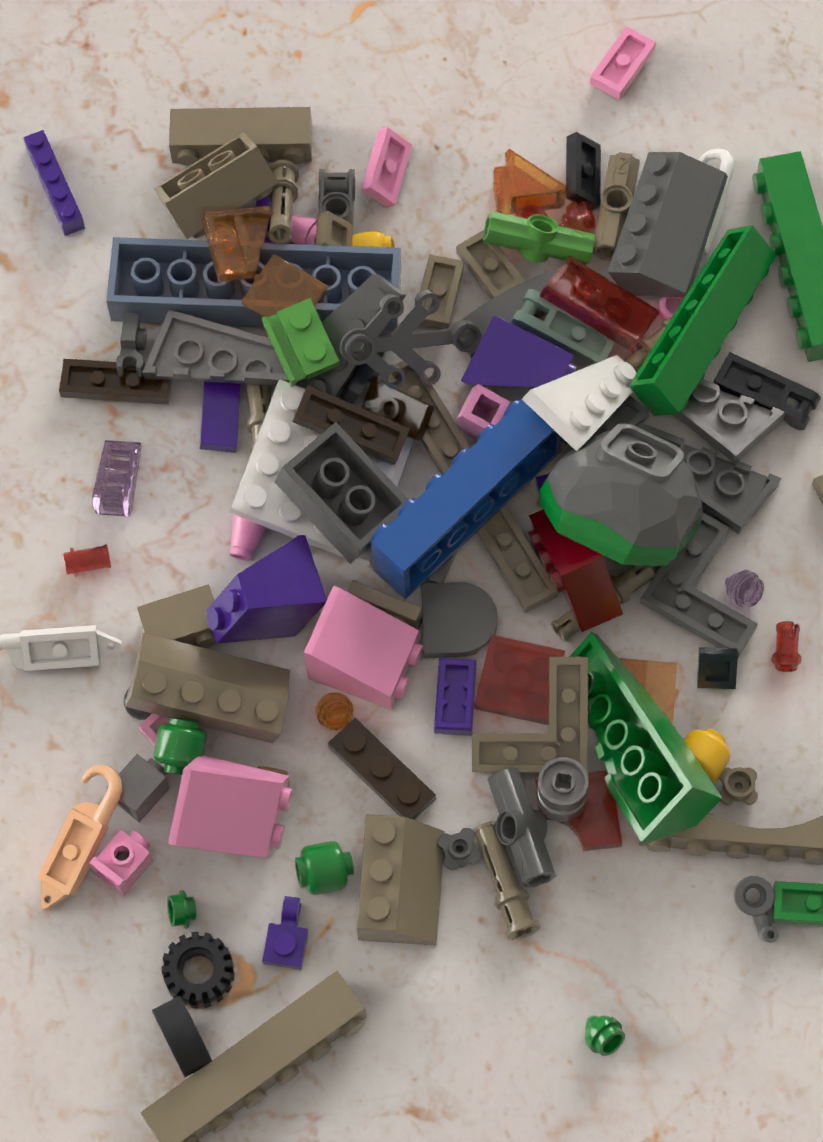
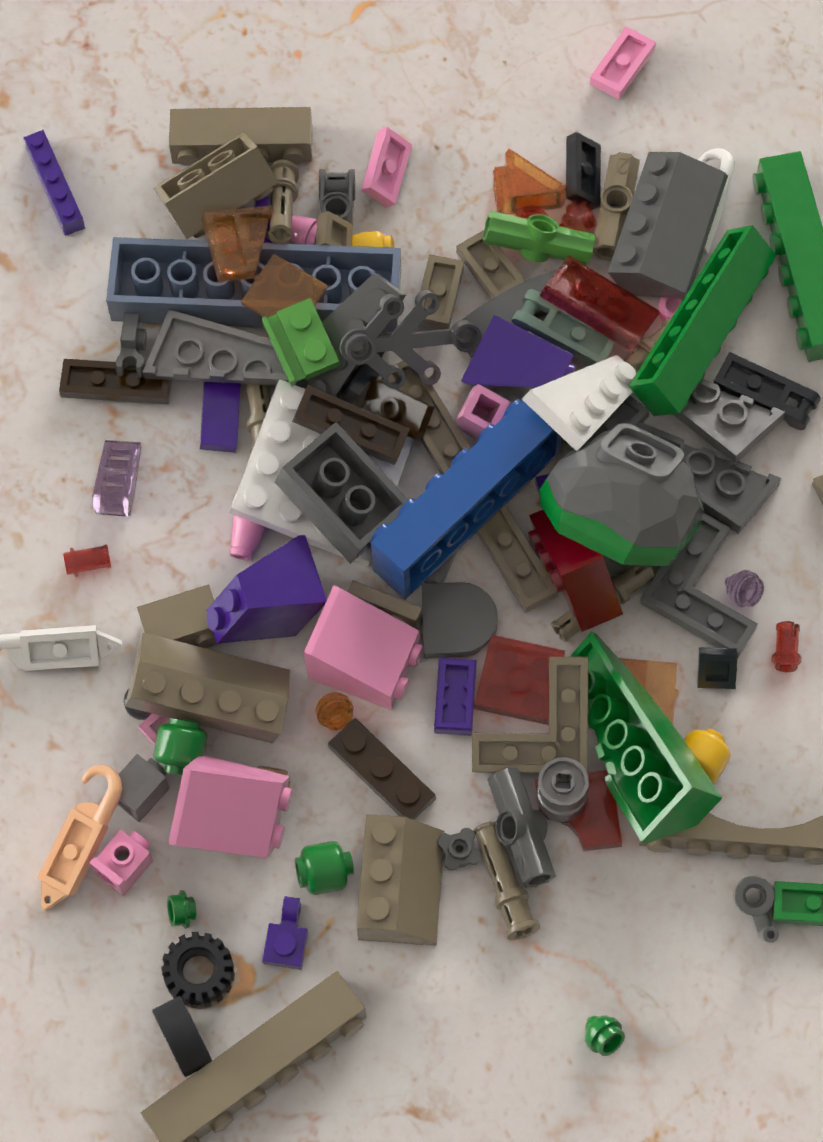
(746, 778): dark tan plate -> none

